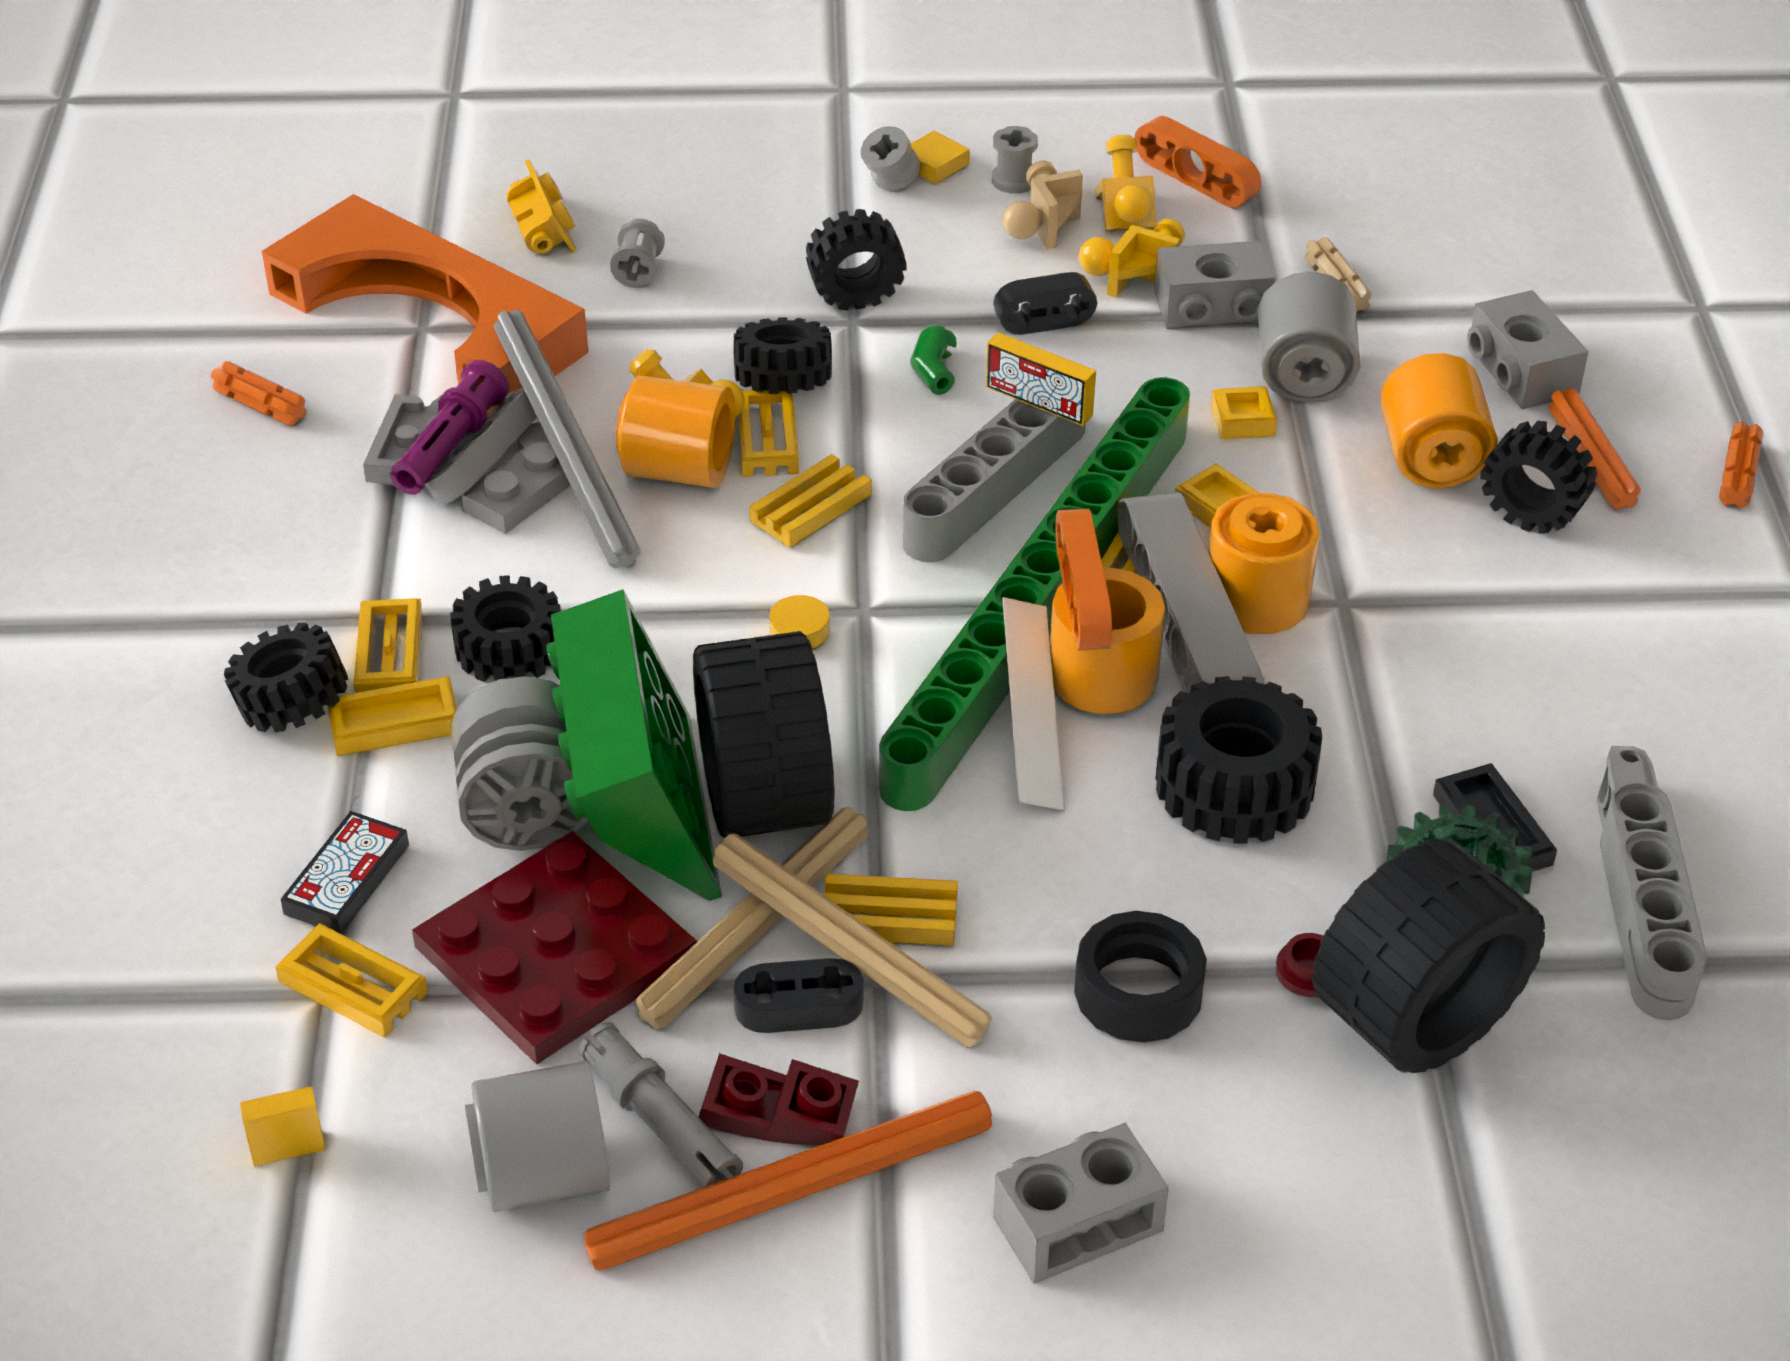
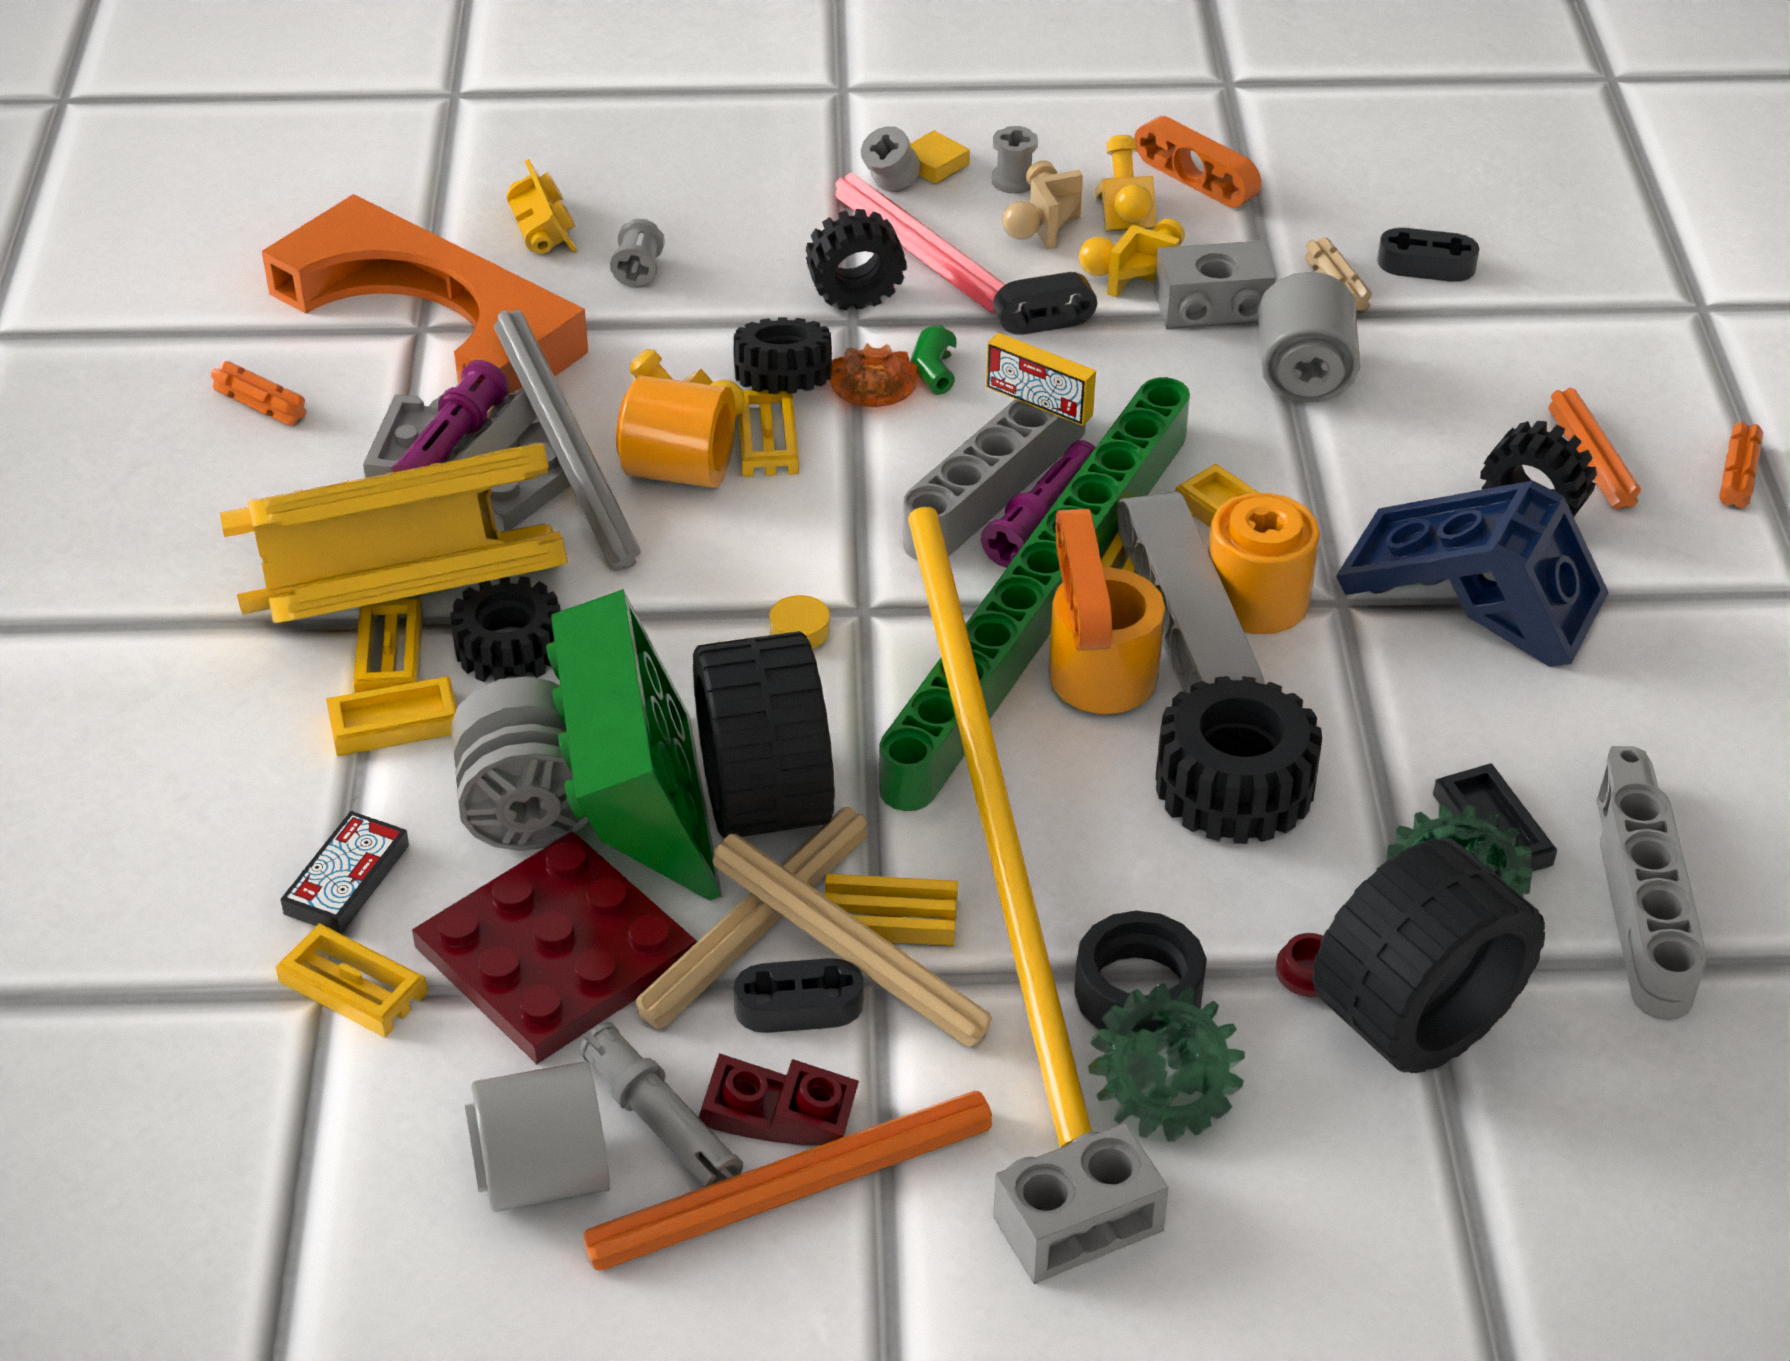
(282, 1126): yellow tile -> none
(286, 677): black tyre -> none
(391, 536): none -> yellow piece
(804, 496): yellow tile -> none
(871, 388): none -> clear orange gear
(922, 242): none -> axle
(1000, 833): none -> yellow piece
(1025, 511): none -> magenta pin
(1033, 705): white sticker -> none
(1194, 1050): none -> clear green gear
(1243, 412): yellow tile -> none
(1428, 254): none -> black beam
(1438, 420): light orange piece -> none
(1519, 532): none -> dark blue bracket
(1526, 348): light grey brick -> none

